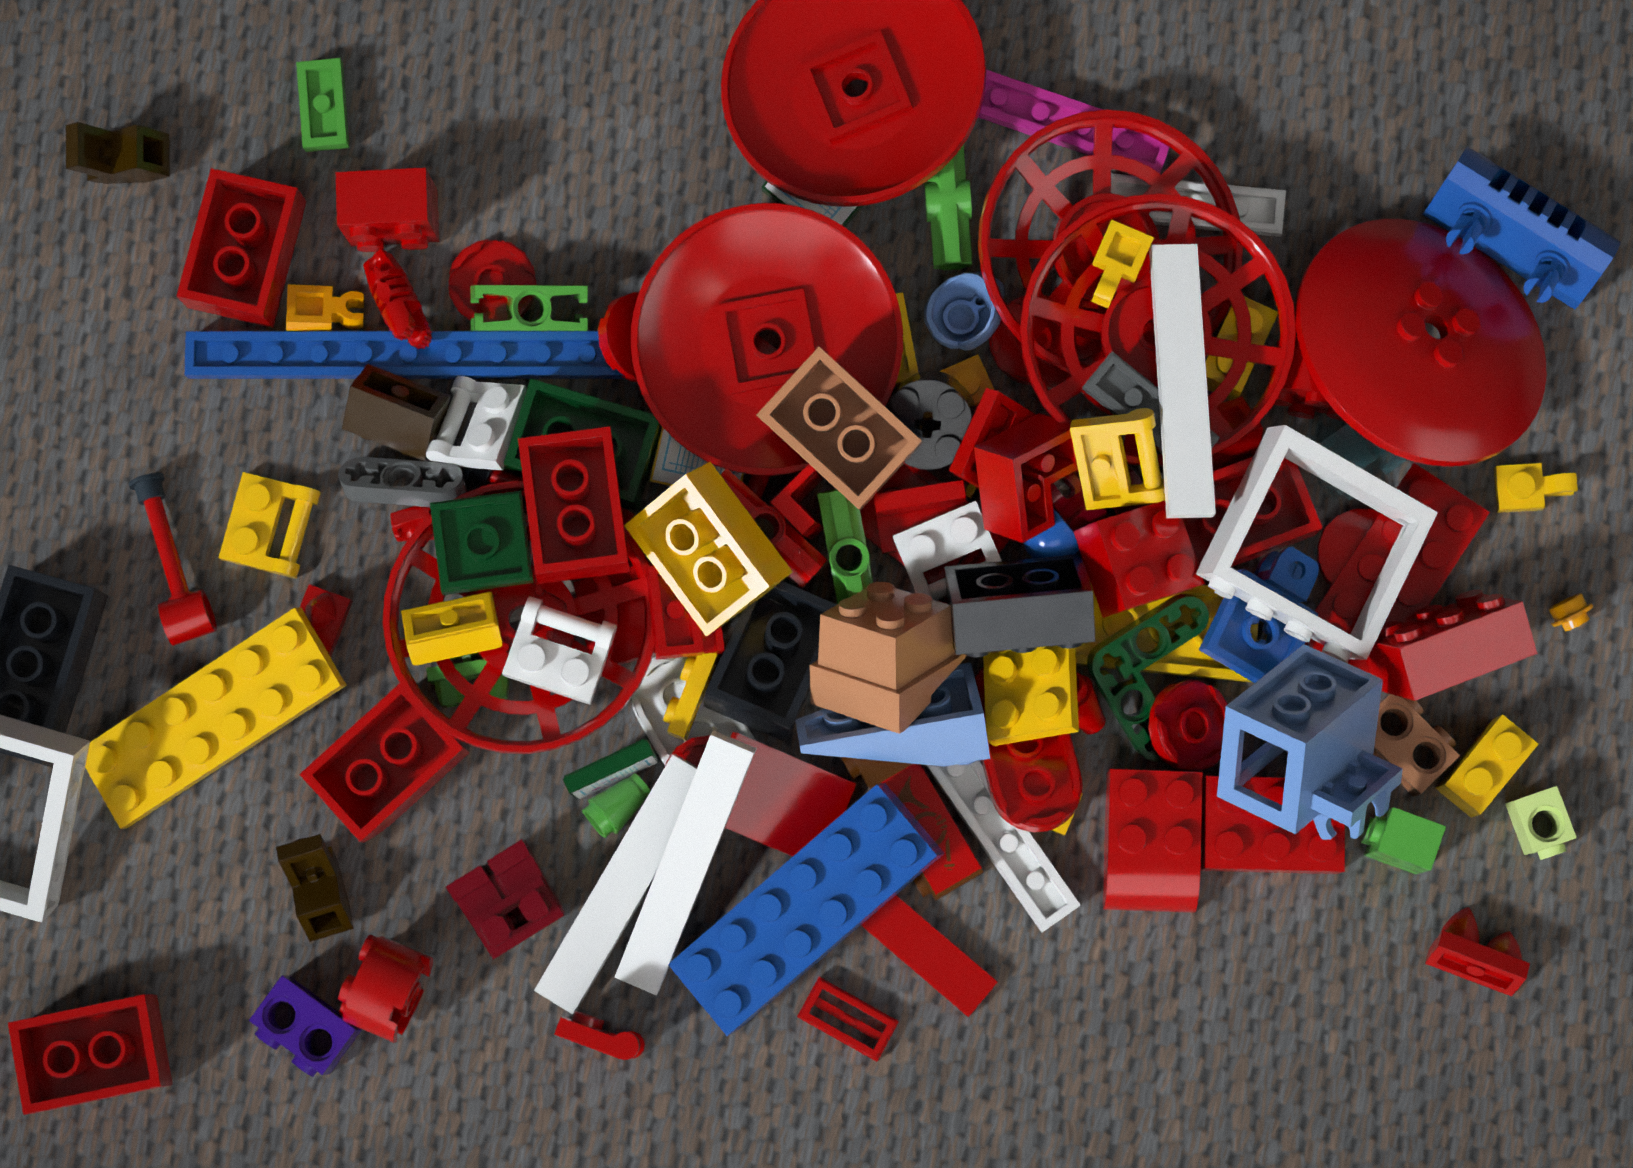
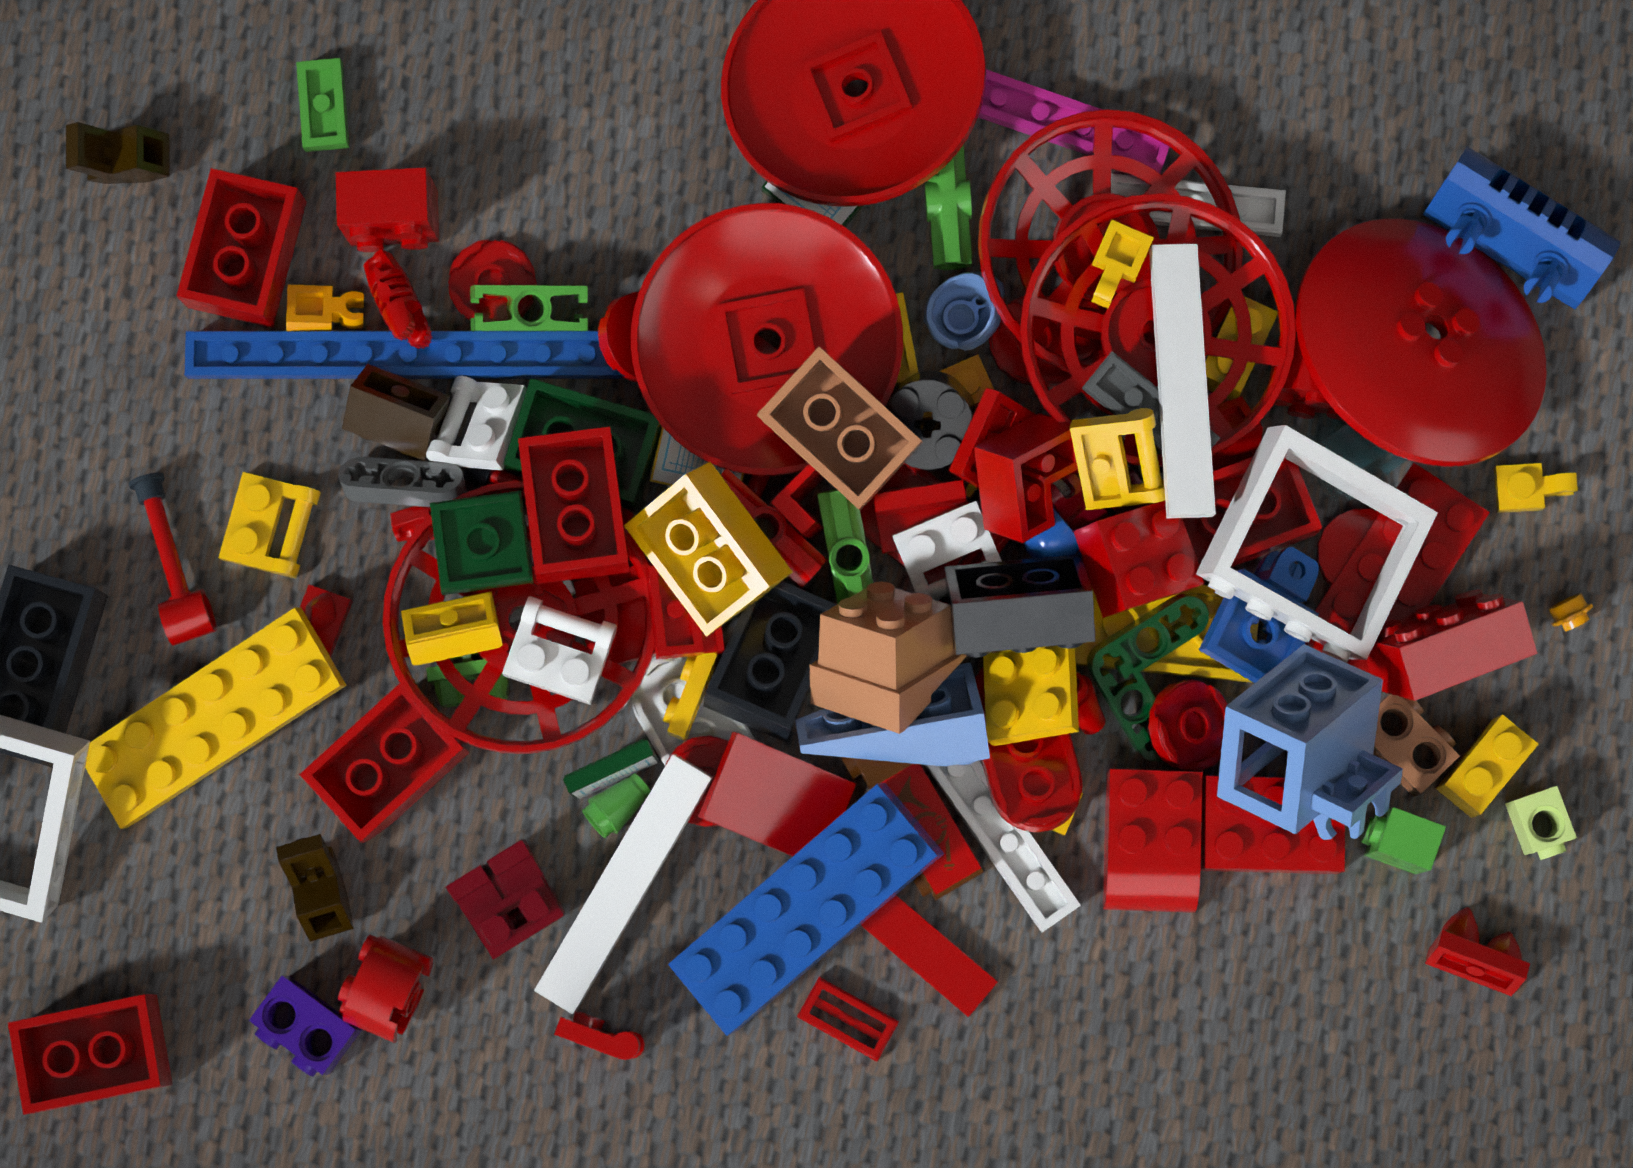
(685, 862): white tile -> none

